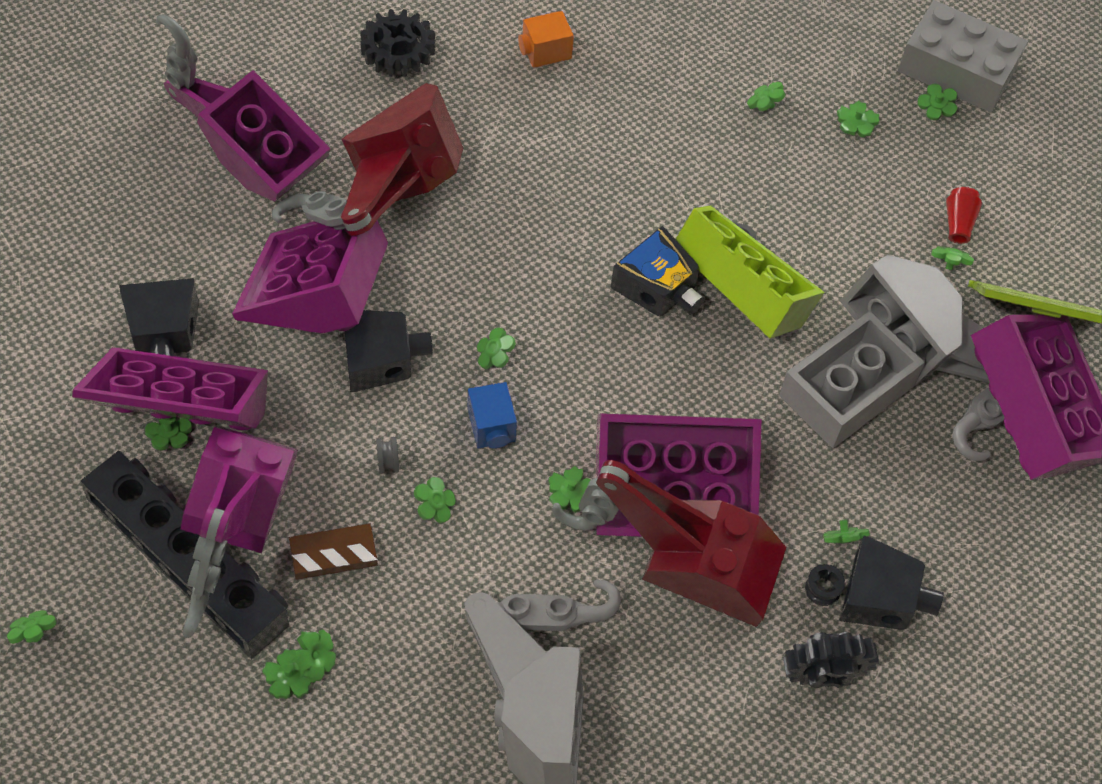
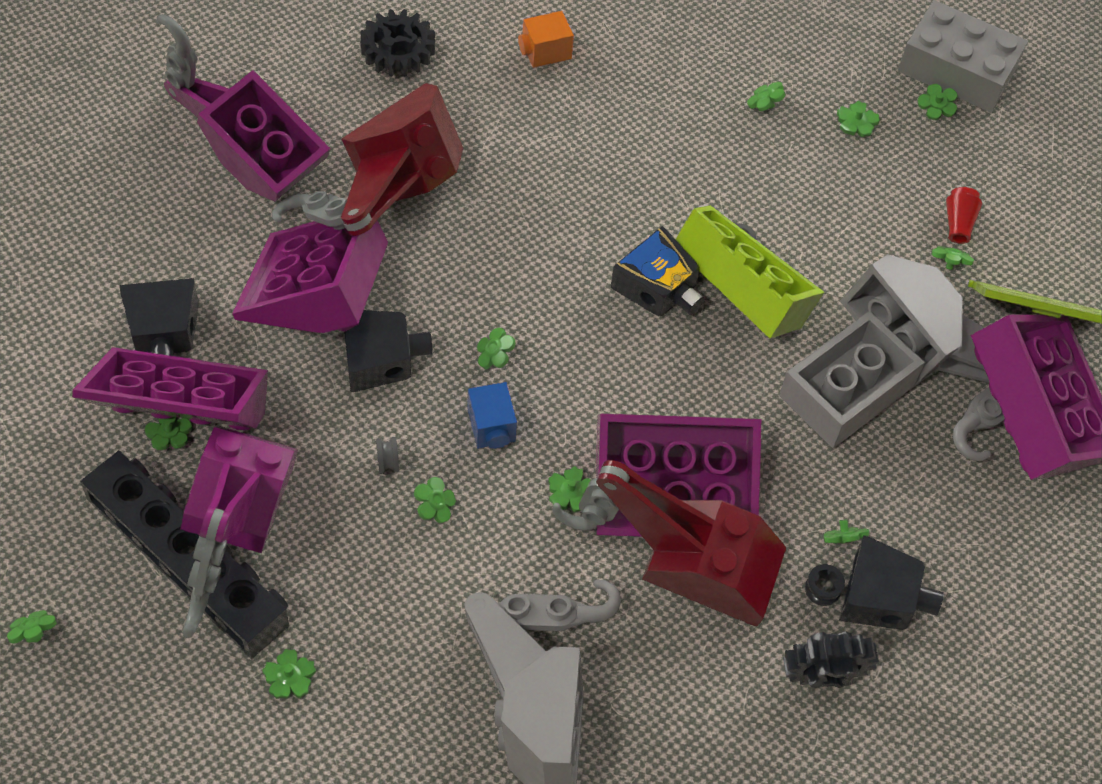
(315, 655): bright green plant -> none
(333, 551): reddish brown tile -> none

